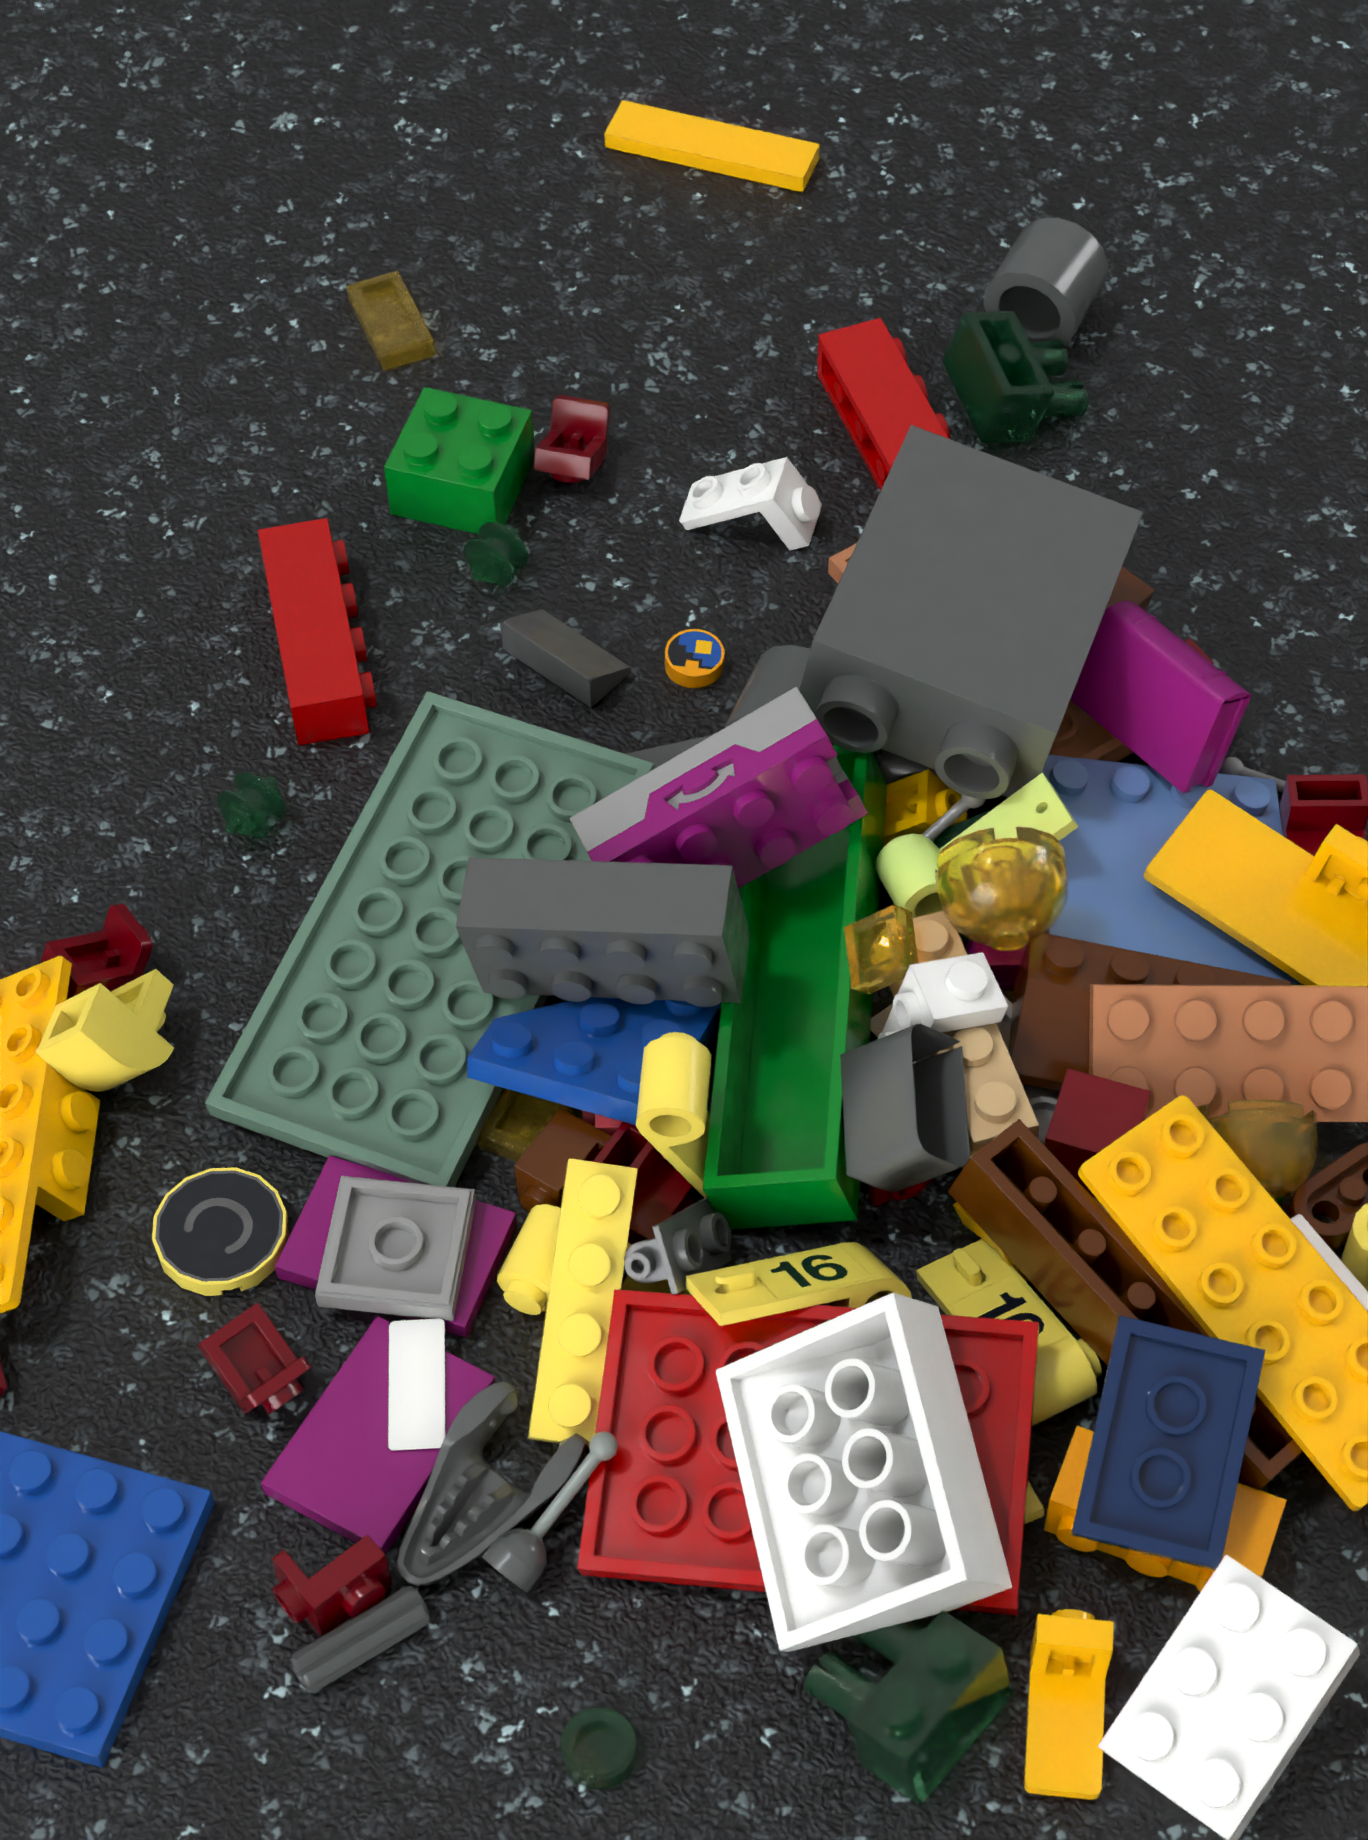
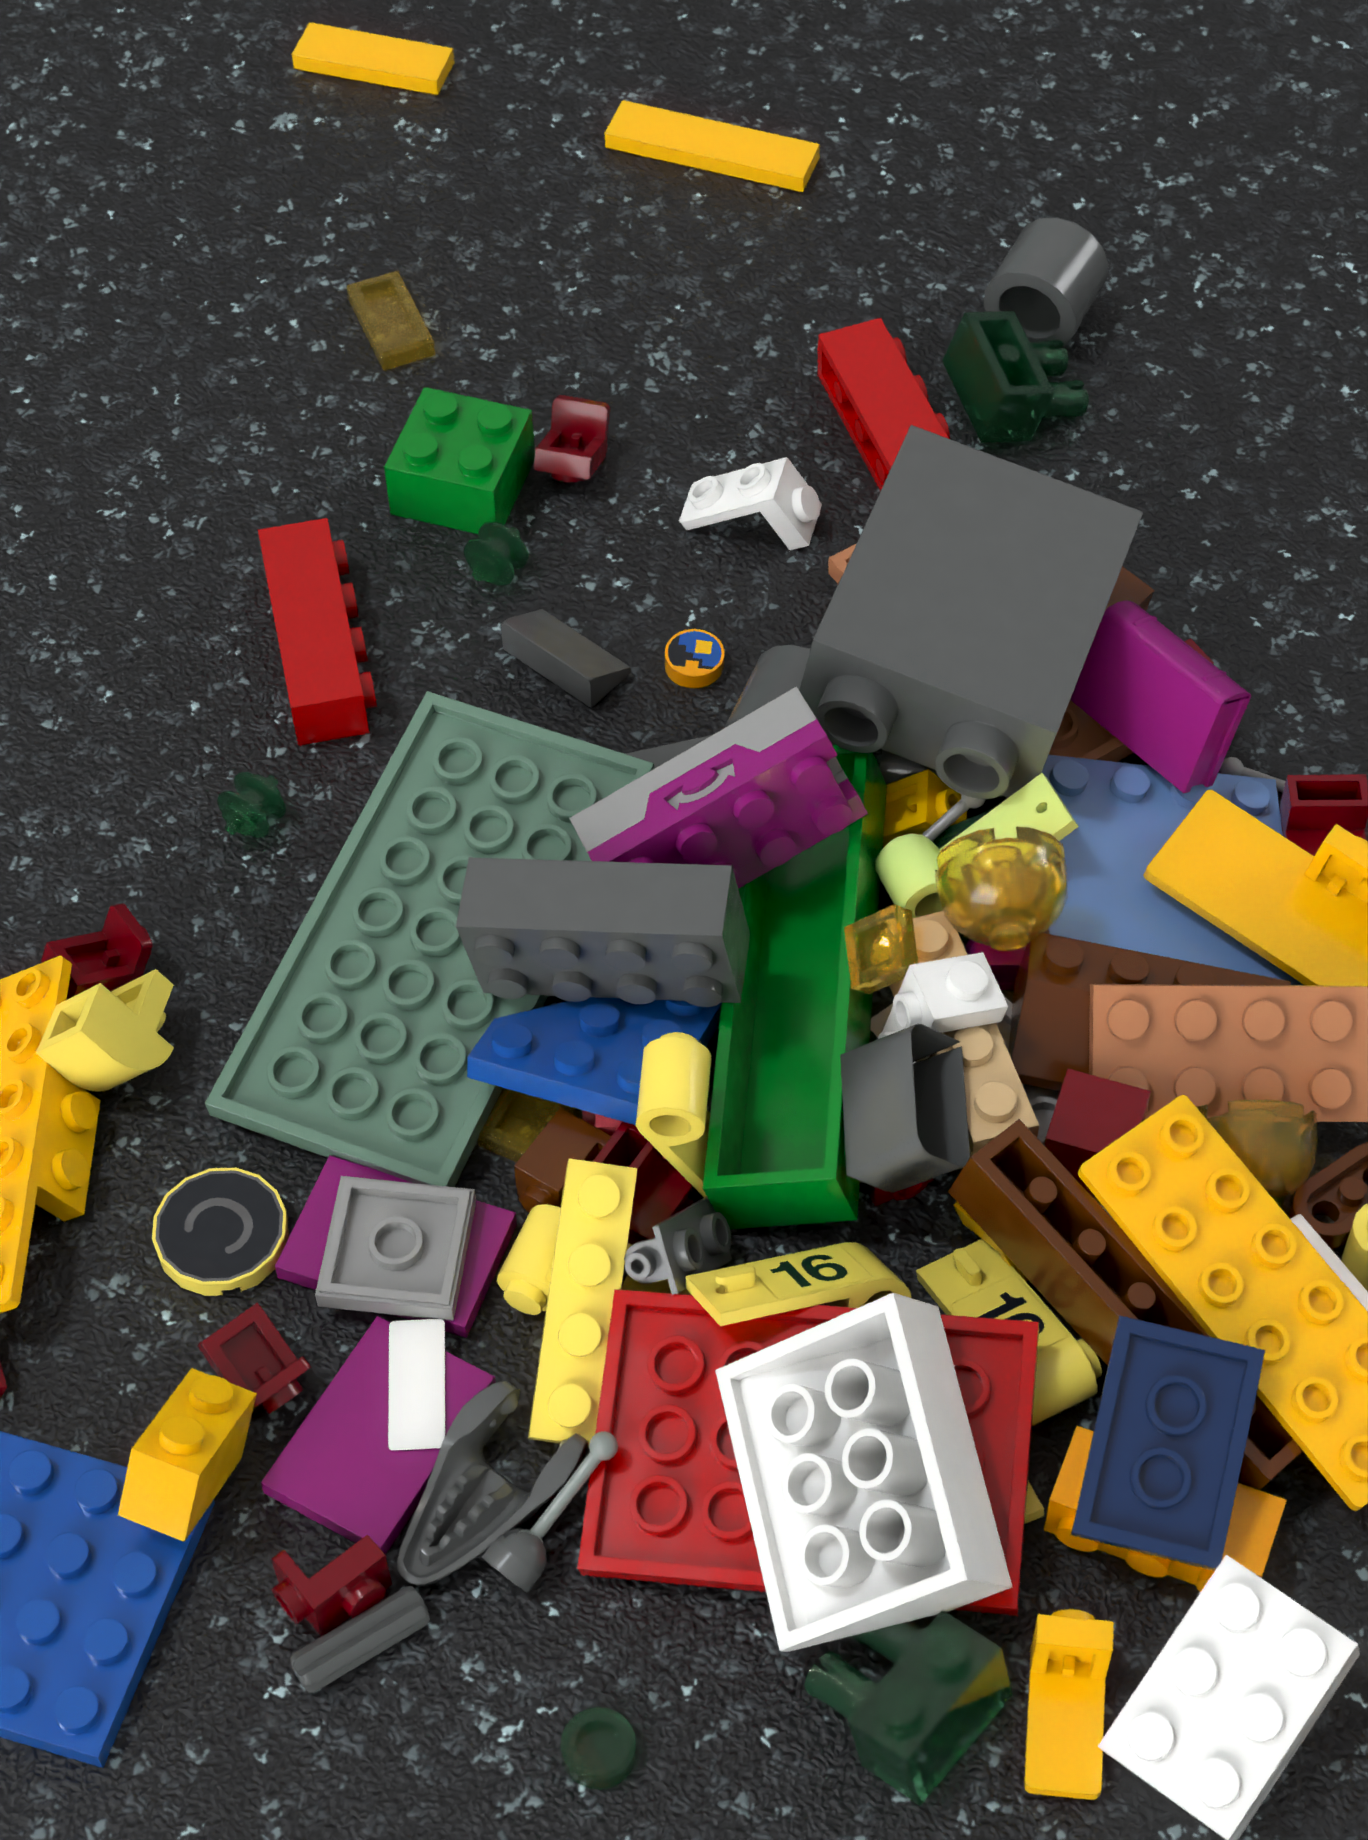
(186, 1454): none -> yellow brick
(373, 58): none -> yellow tile

